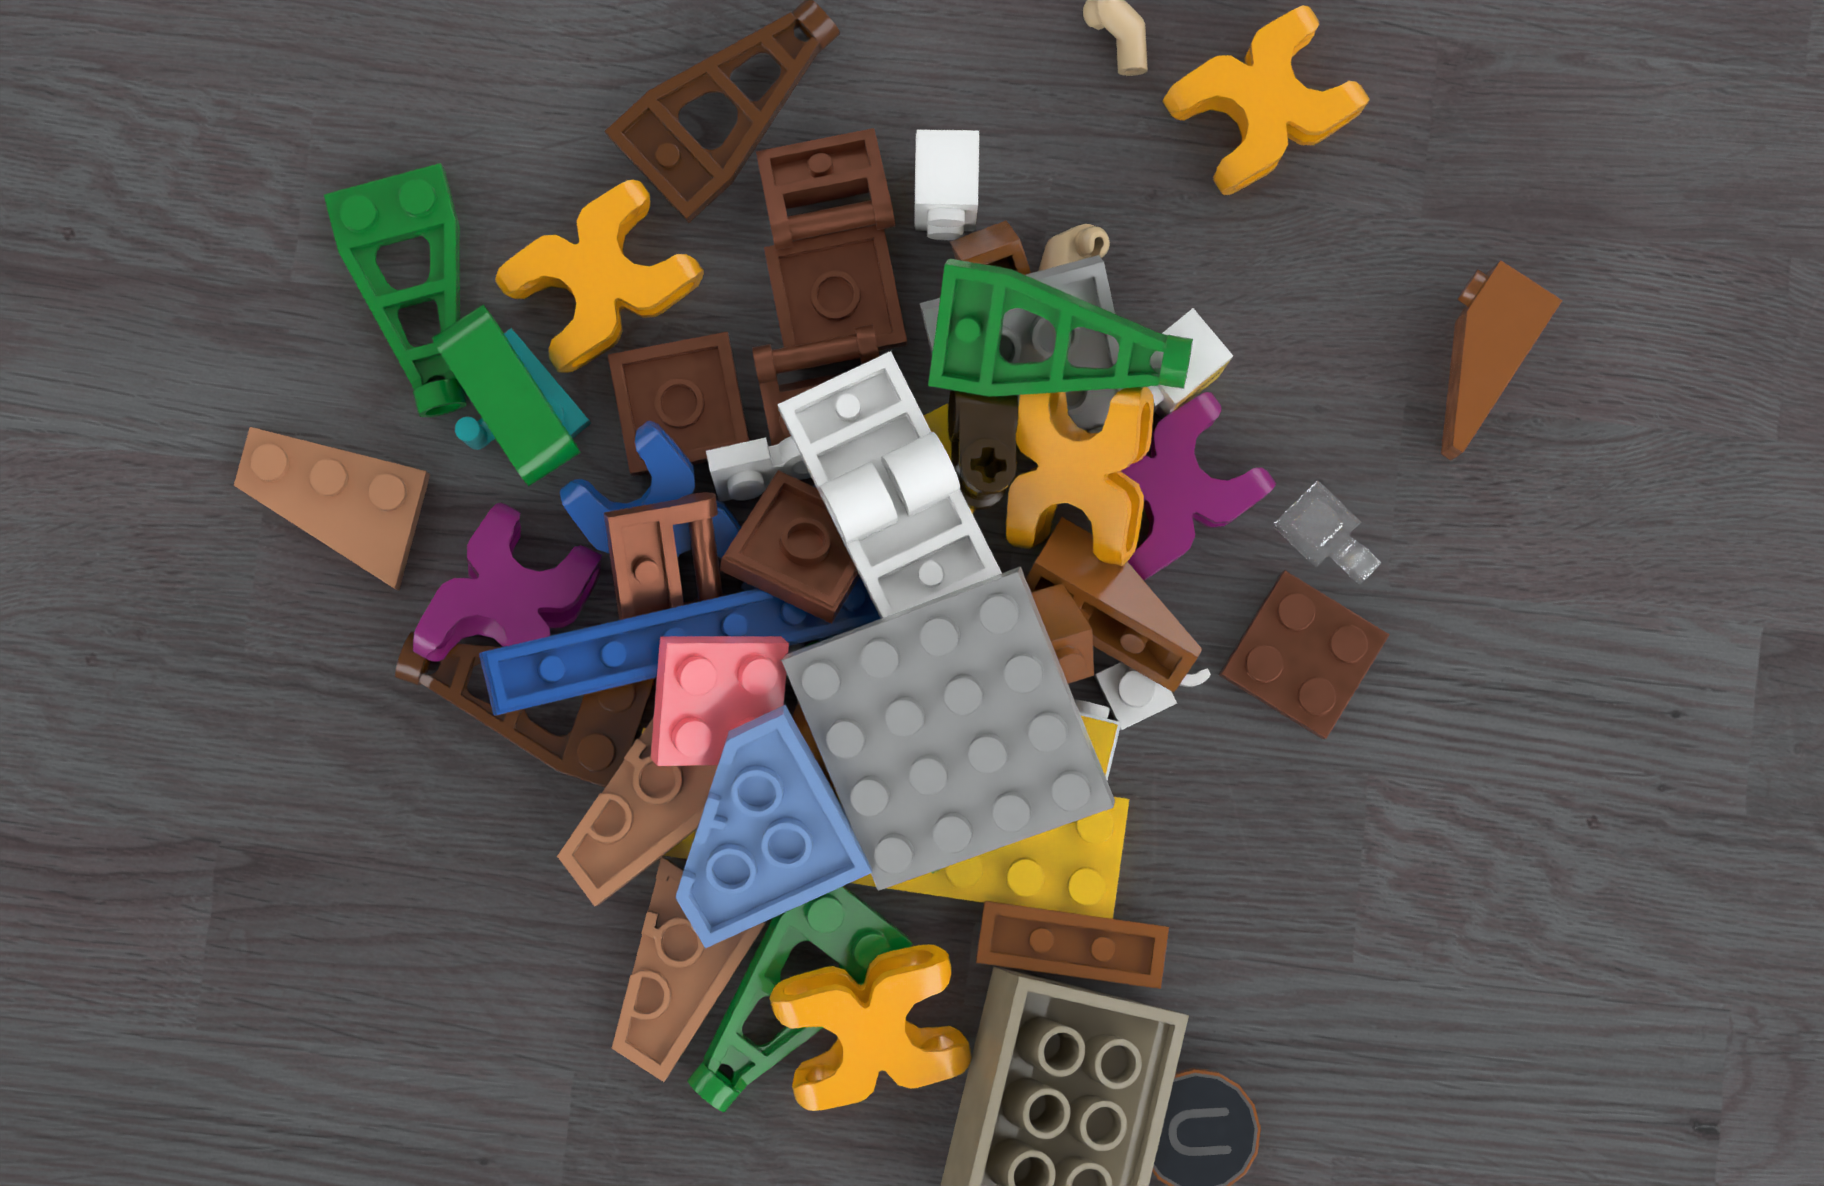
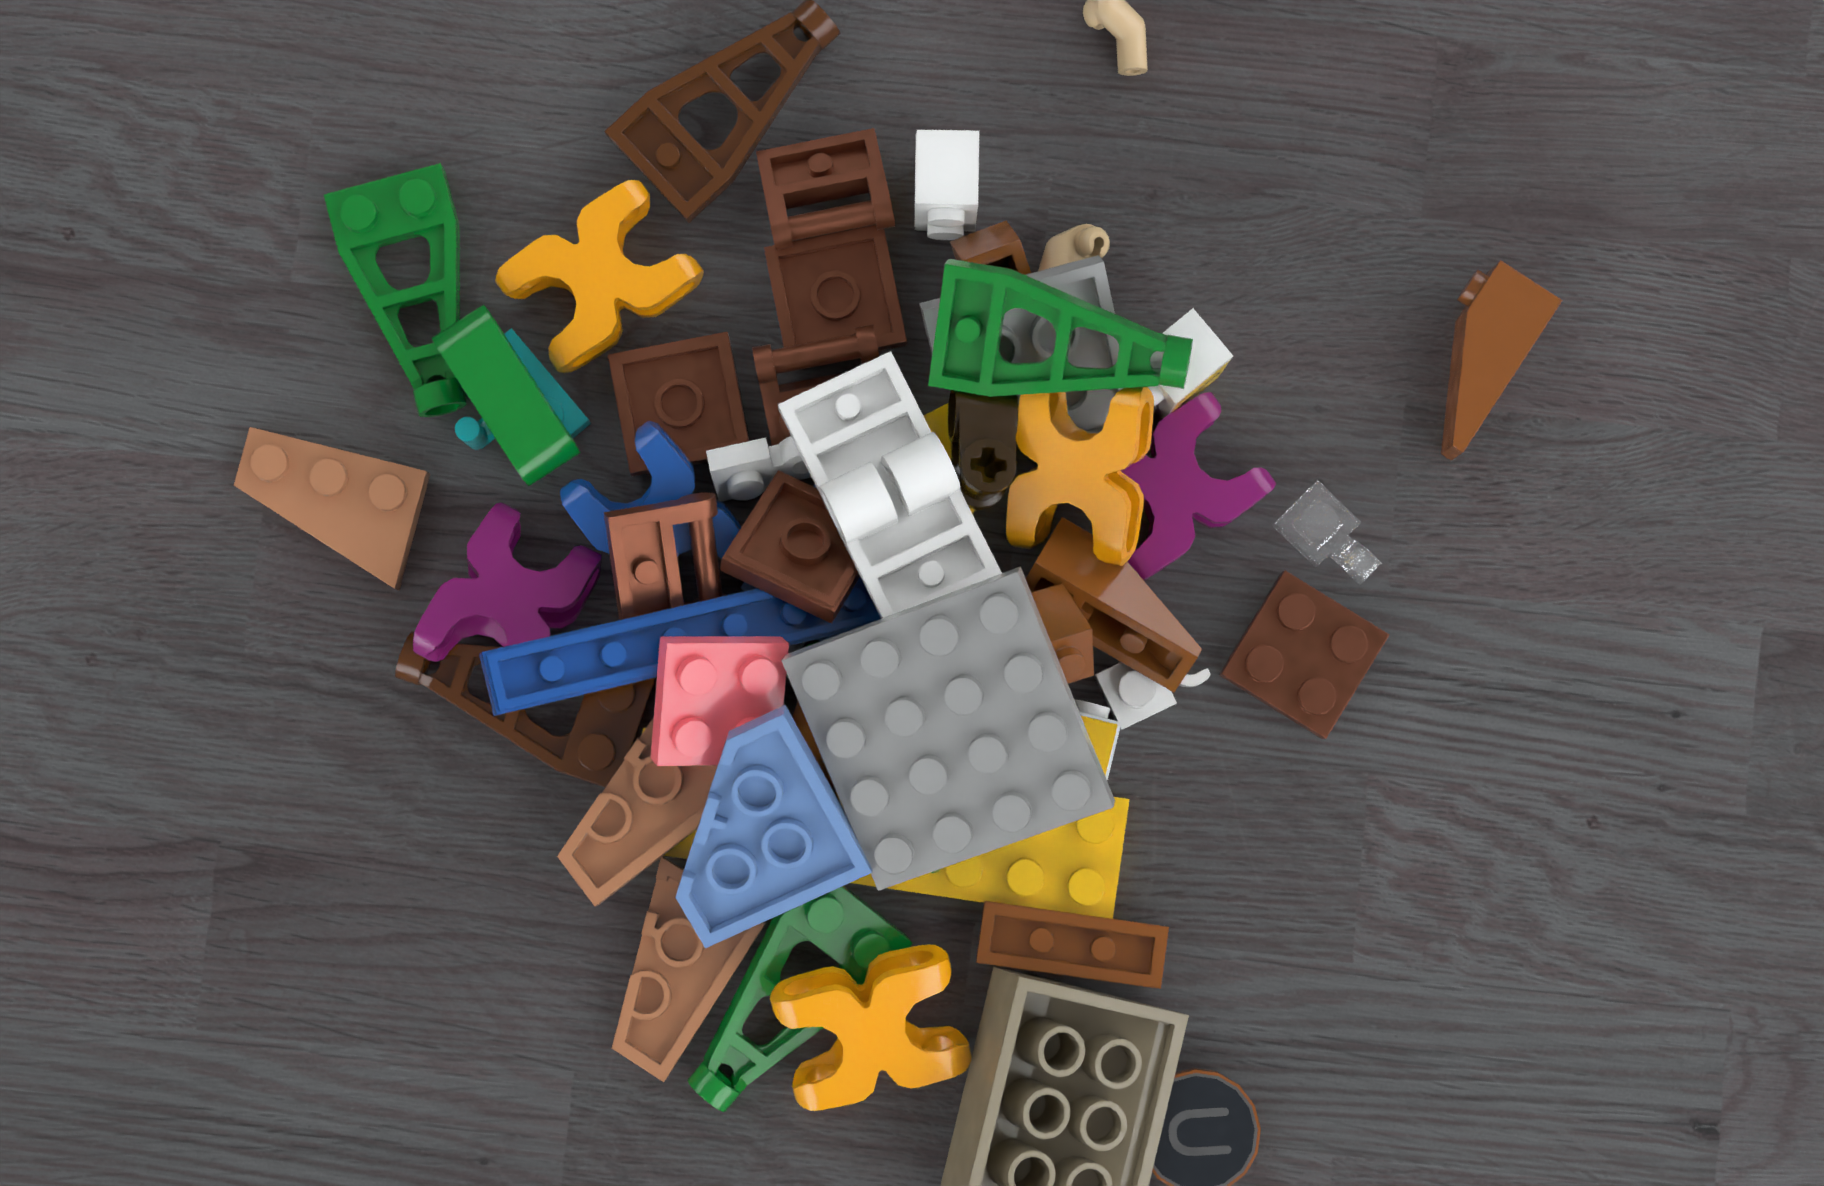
(1265, 100): light orange piece -> none

